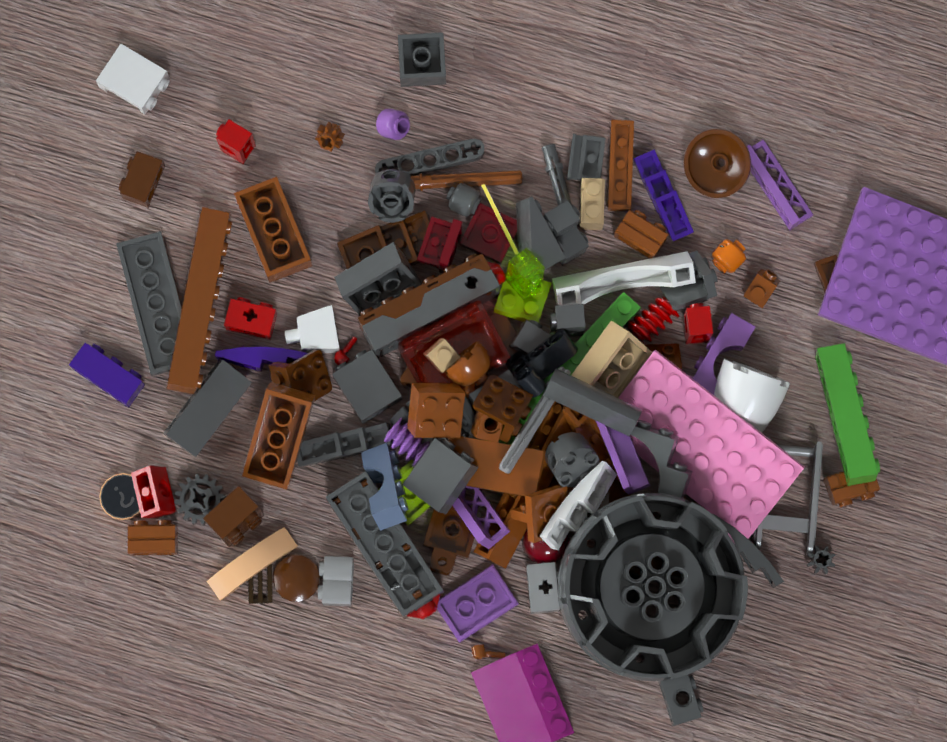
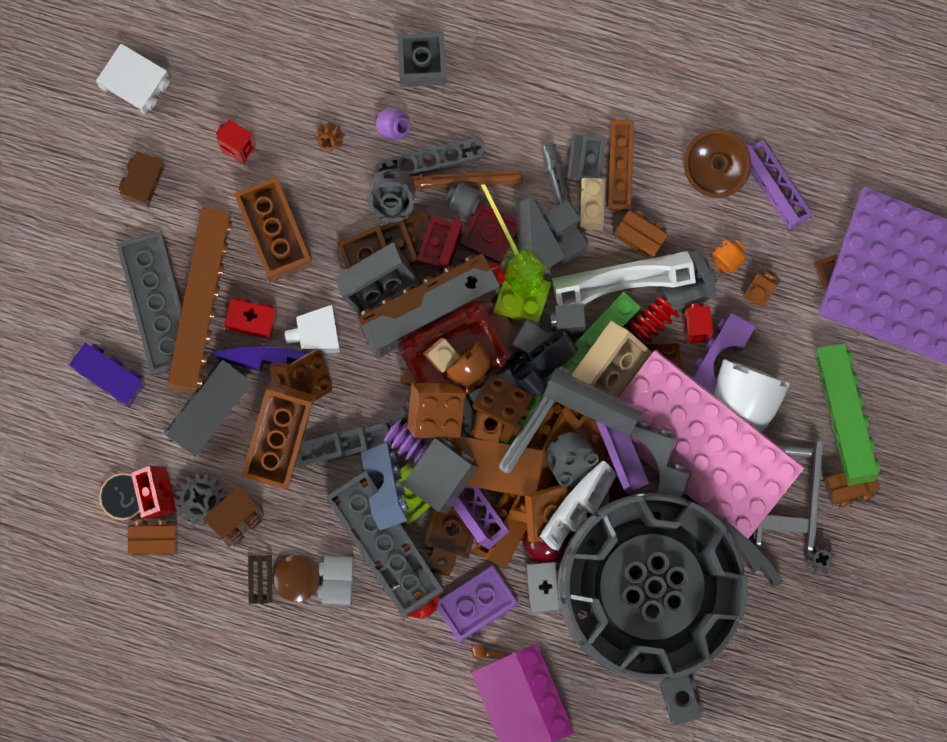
(251, 563): light nougat slope -> none
(340, 356): red hand -> none
(366, 386): dark grey brick -> none
(663, 195): dark purple slope -> none

